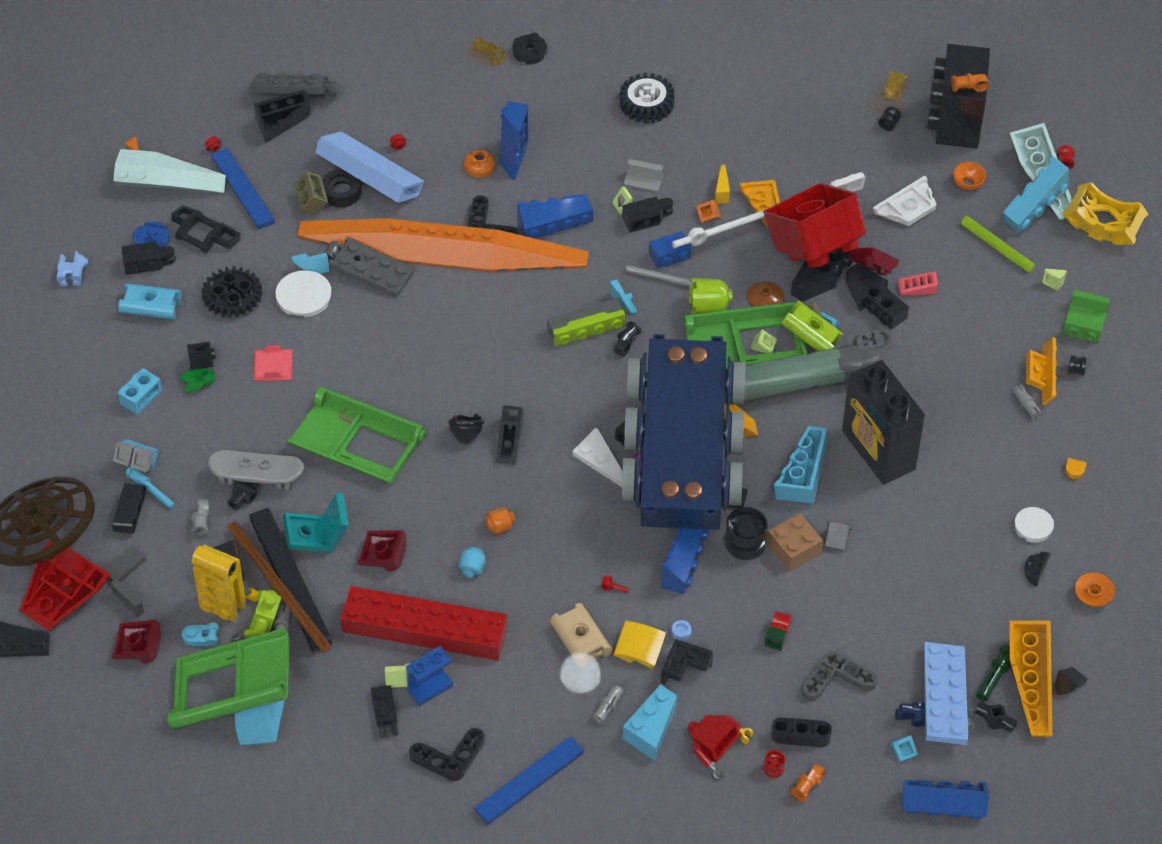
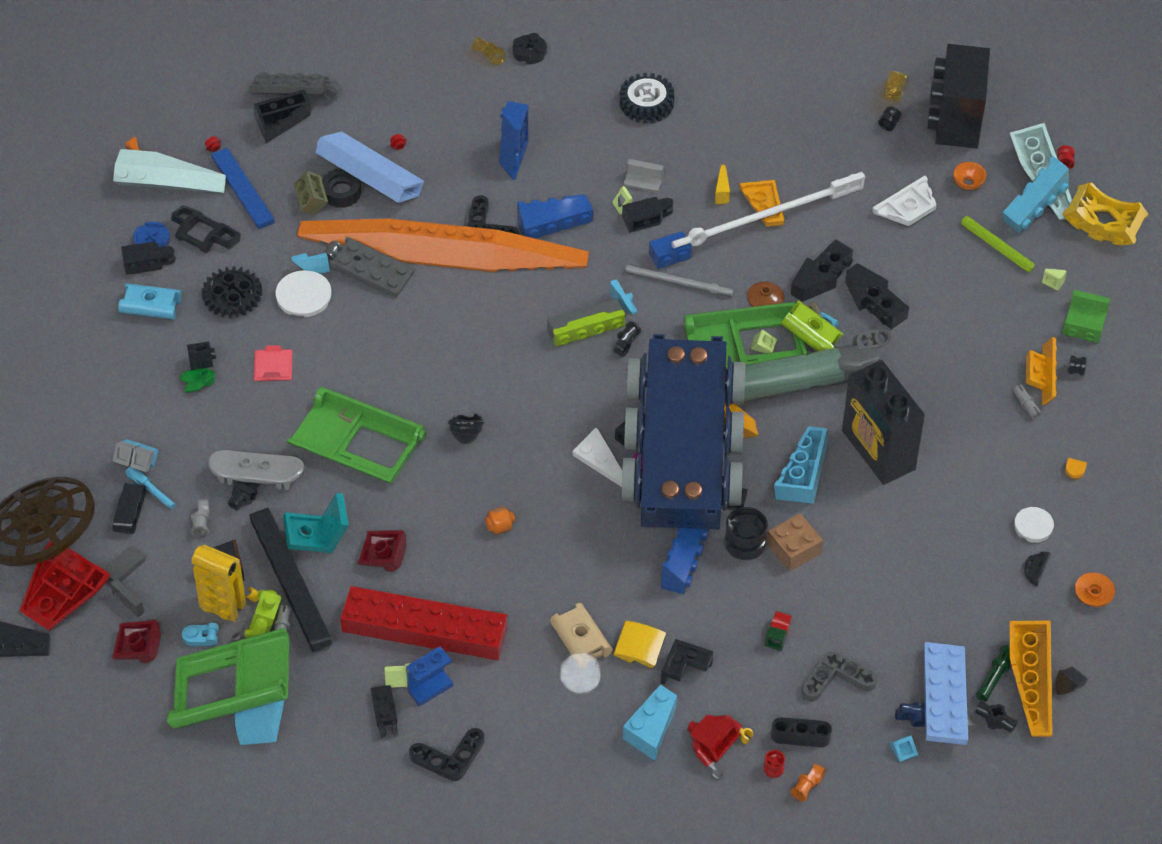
(70, 270): light blue animal -> none
(139, 391): medium azure brick -> none
(280, 588): dark orange axle -> none
(472, 562): medium azure head -> none
(479, 168): orange piece -> none
(509, 434): black slope -> none
(528, 780): blue tile -> none
(607, 584): red hand -> none
(607, 704): light grey pin -> none
(681, 630): light blue tile -> none
(708, 211): orange slope -> none
(708, 295): lime cylinder -> none
(816, 224): red brick -> none
(837, 535): tile -> none
(874, 260): dark red slope -> none
(924, 289): coral slope -> none
(945, 798): blue wedge -> none
(970, 81): orange connector -> none

